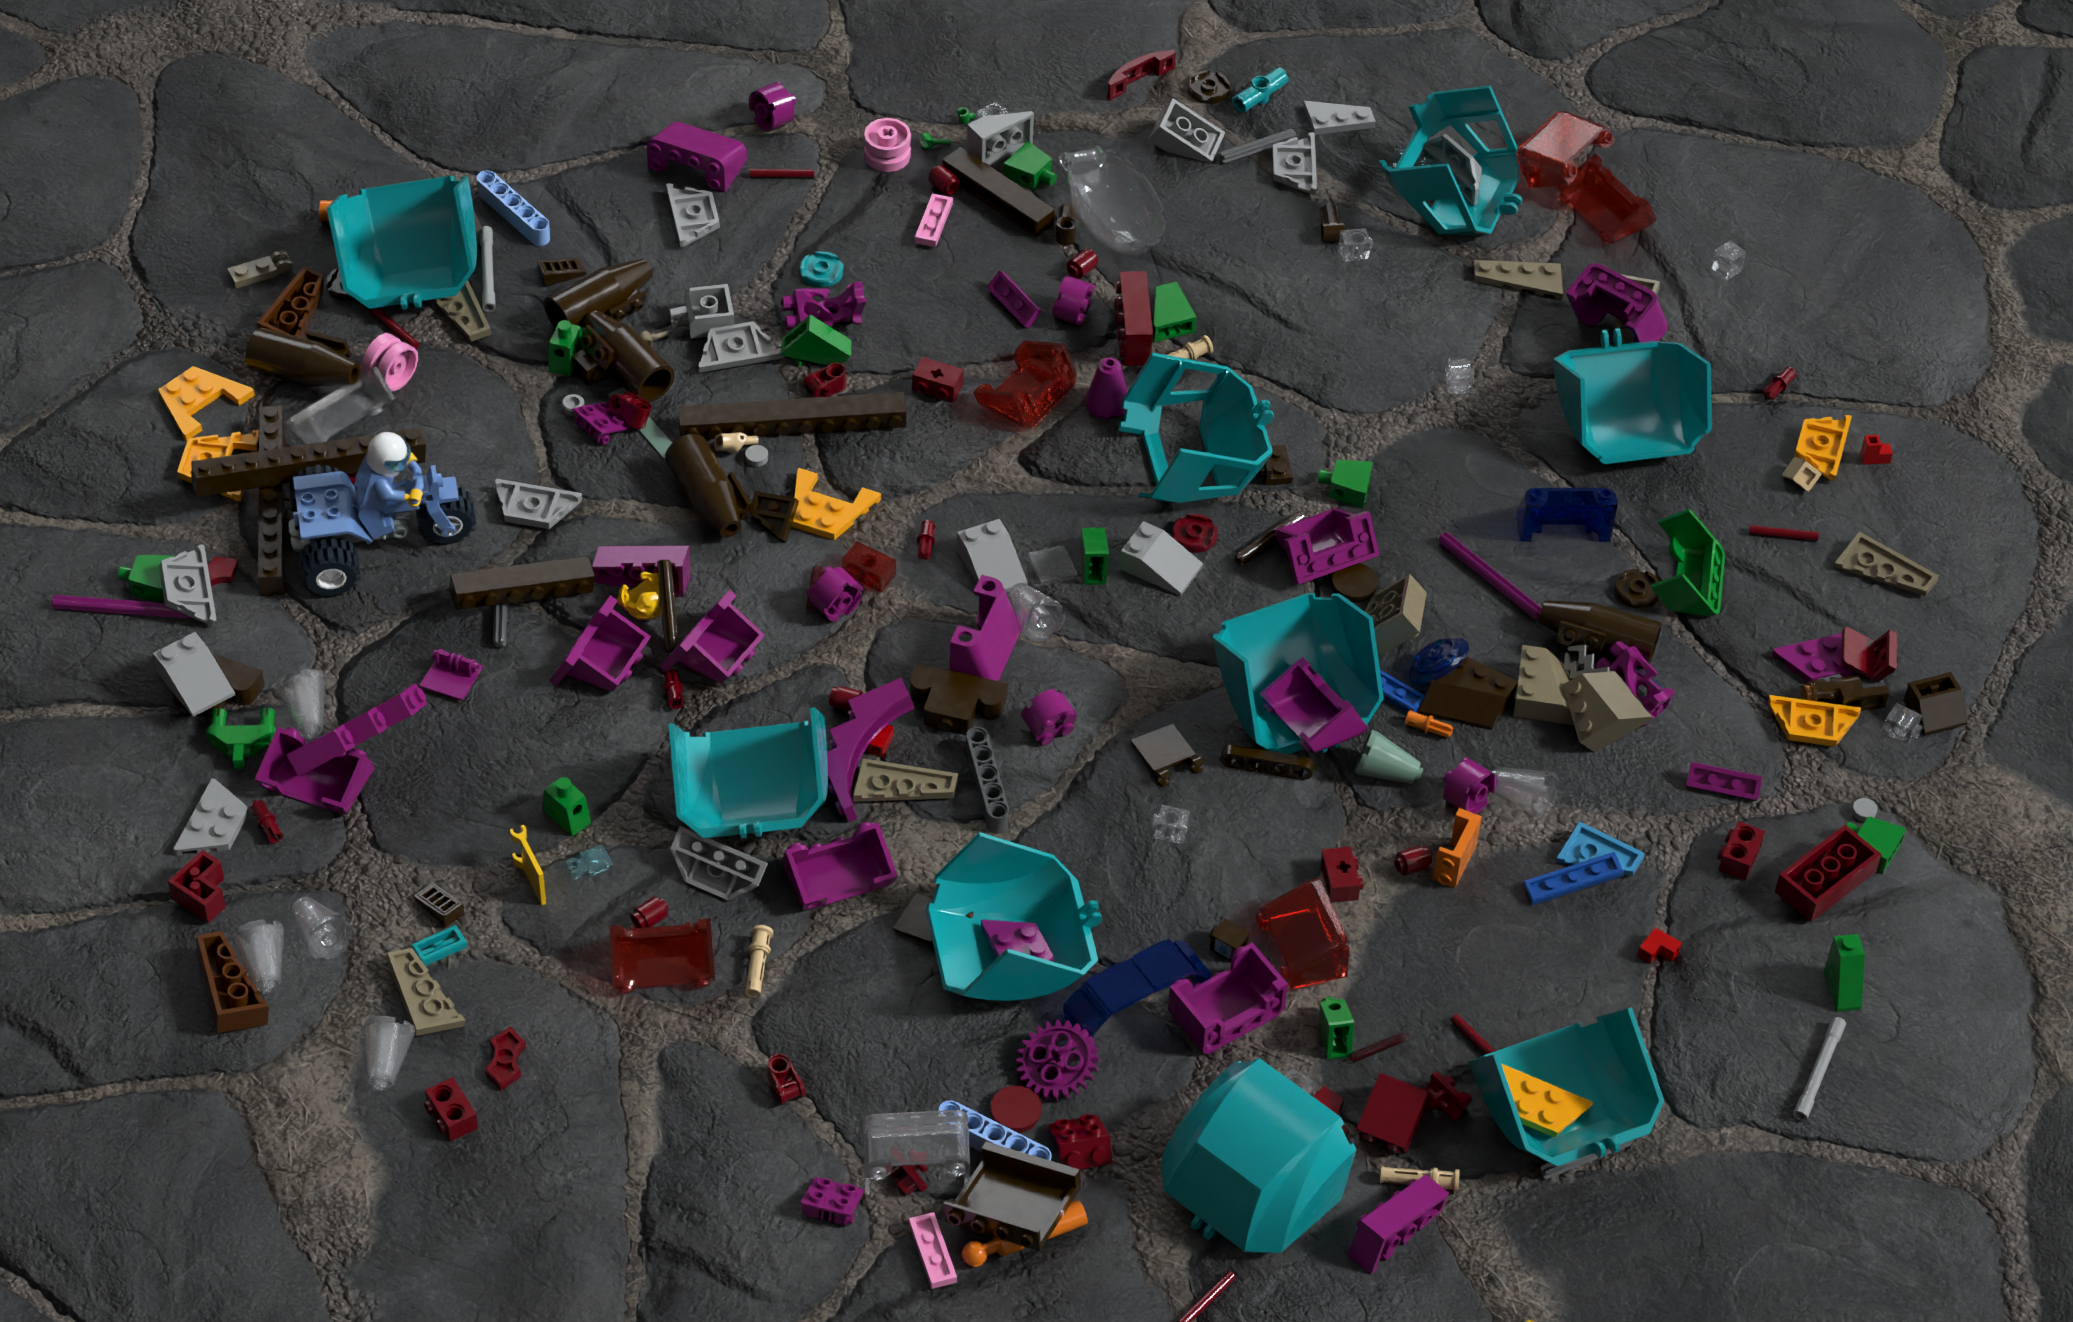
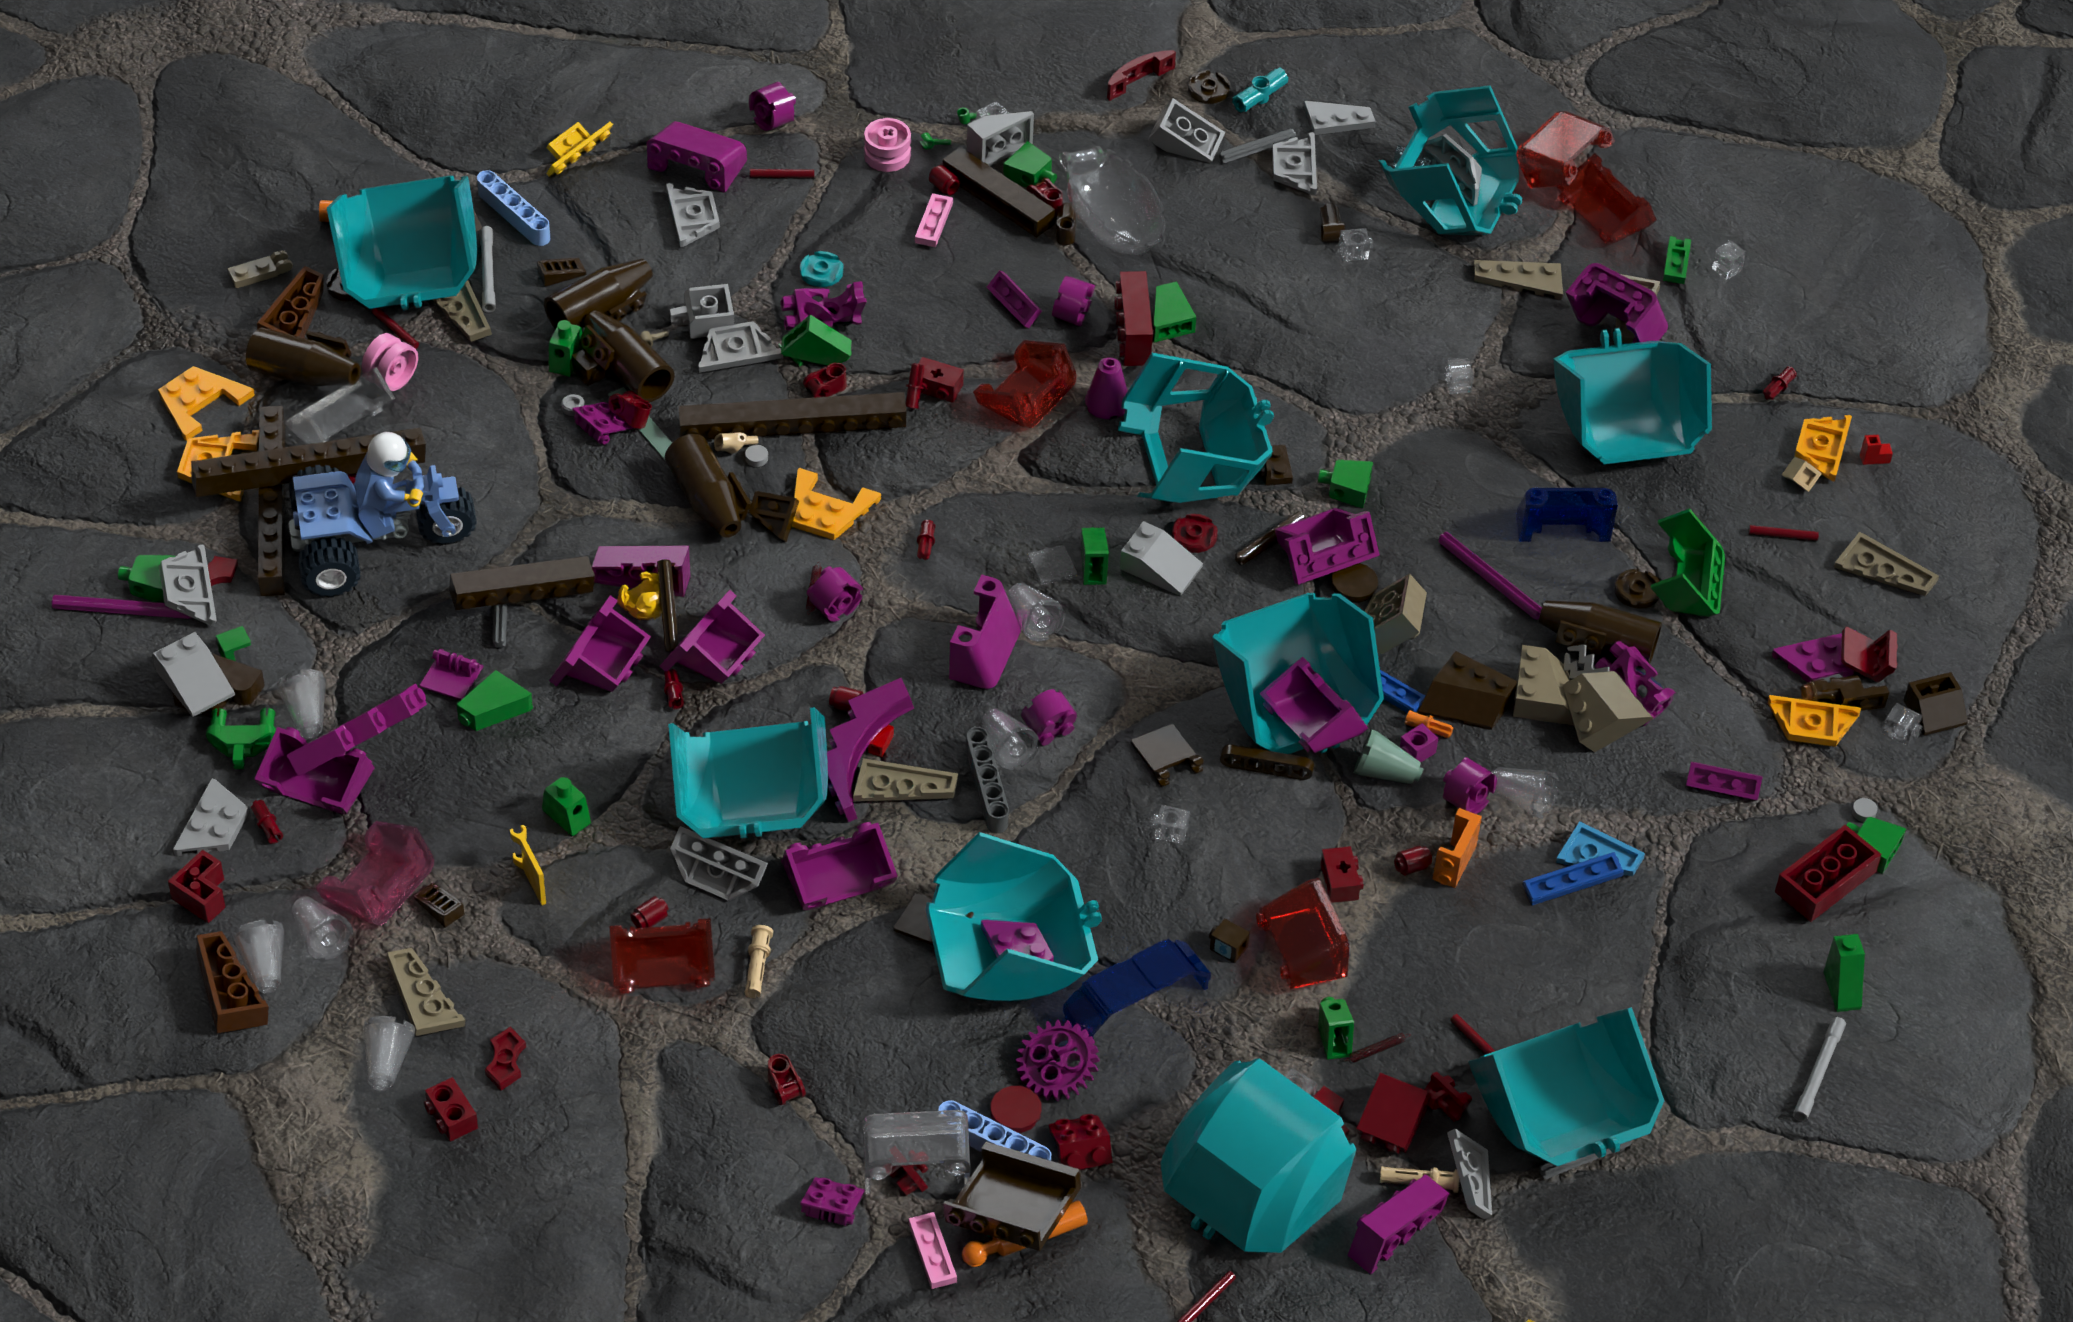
(232, 641): none -> green panel
(385, 876): none -> clear pink windscreen
(441, 948): teal tile -> none
(493, 702): none -> green slope
(534, 504): light grey wing -> none
(572, 143): none -> yellow bracket
(592, 860): clear light blue plate -> none
(869, 566): clear red brick -> none
(914, 385): none -> dark red axle
(955, 697): dark brown brick -> none
(990, 552): light grey slope -> none
(1010, 739): none -> clear cone
(1047, 193): none -> dark red piece
(1082, 263): dark red brick -> none
(1195, 349): tan pin -> none
(1229, 1001): magenta windscreen -> none
(1419, 742): none -> magenta brick
(1438, 659): clear blue piece -> none
(1473, 1172): none -> light grey wing
(1543, 1104): light orange wing -> none
(1661, 944): red piece -> none
(1677, 260): none -> green plate
(1741, 850): dark red brick -> none

